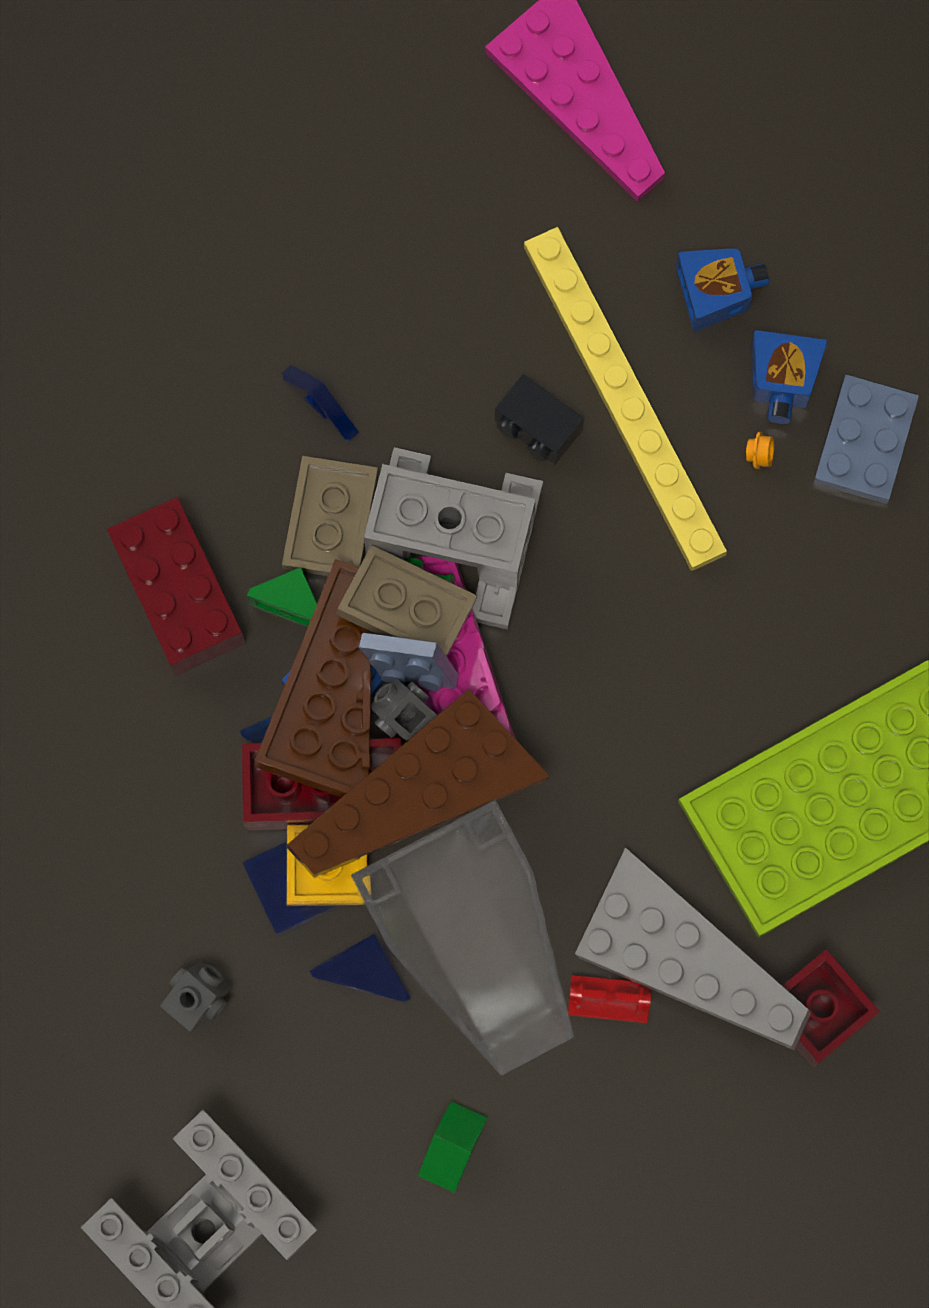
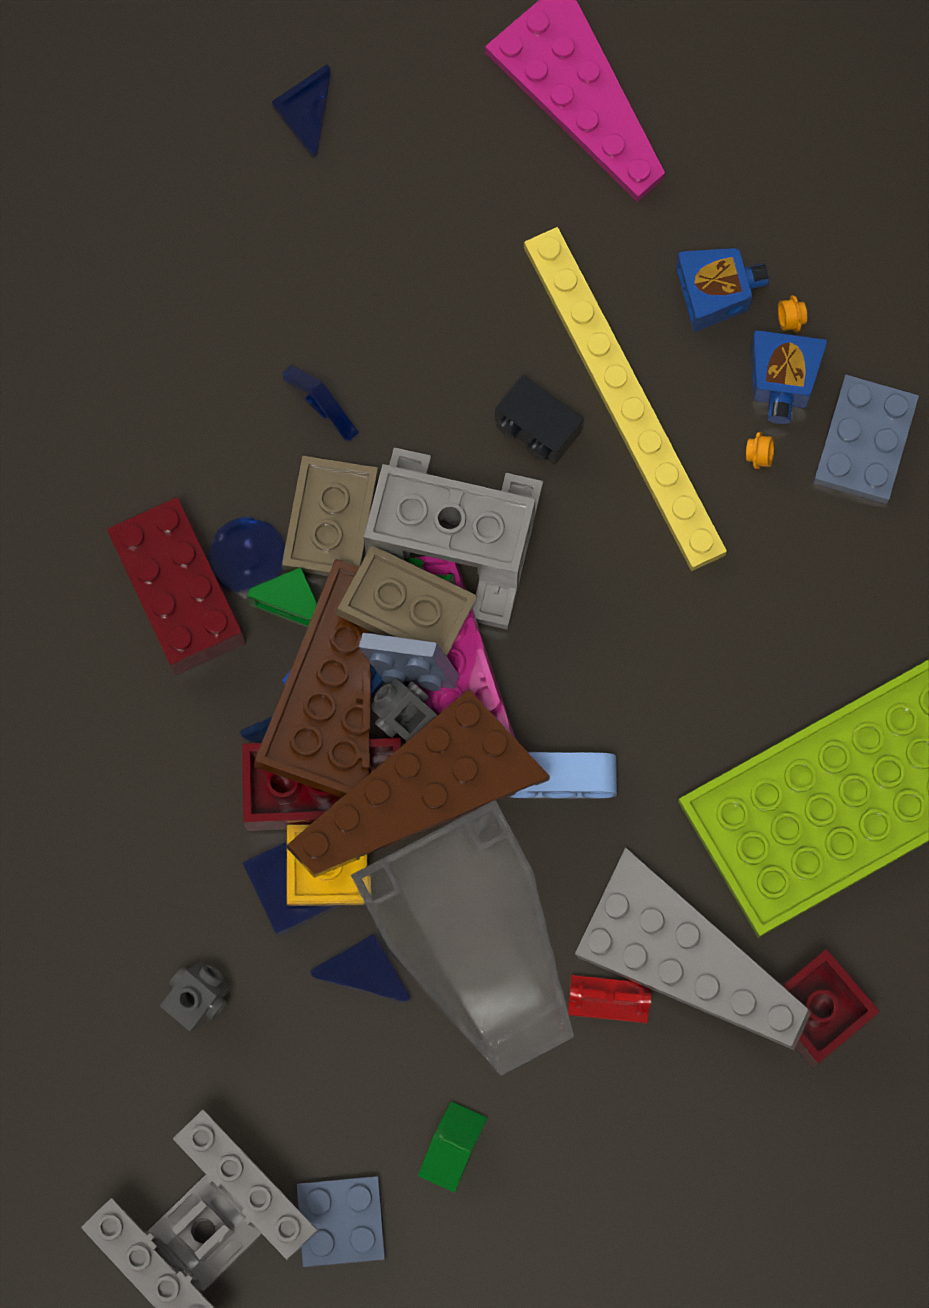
(246, 554): none -> clear blue tile
(304, 108): none -> clear blue tile
(346, 1221): none -> sand blue plate
(574, 776): none -> light blue beam
(792, 314): none -> light orange plate

